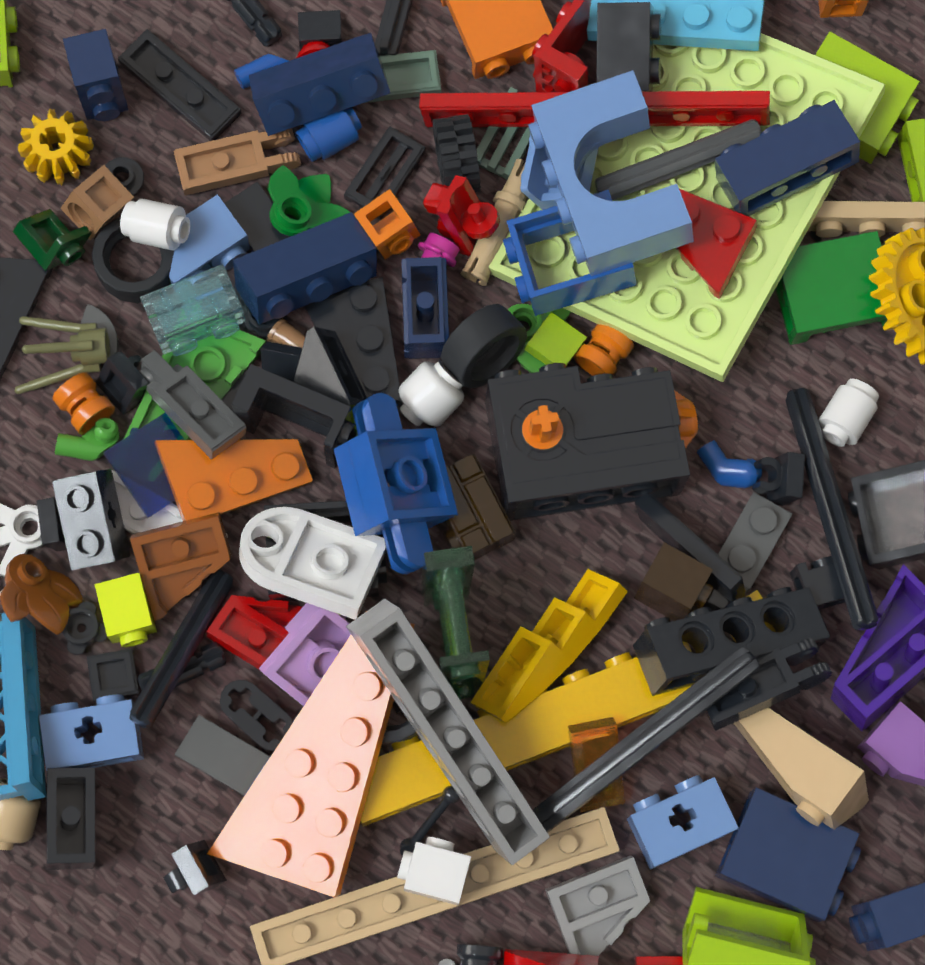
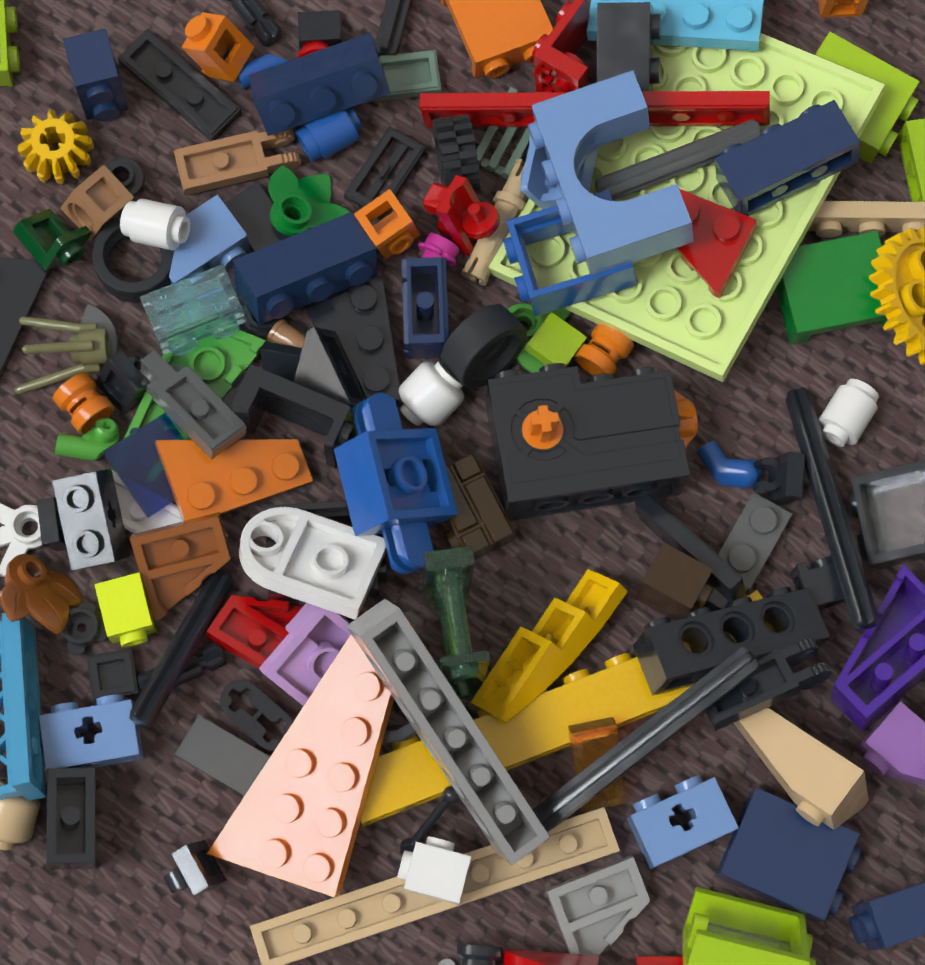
(208, 41): none -> orange brick

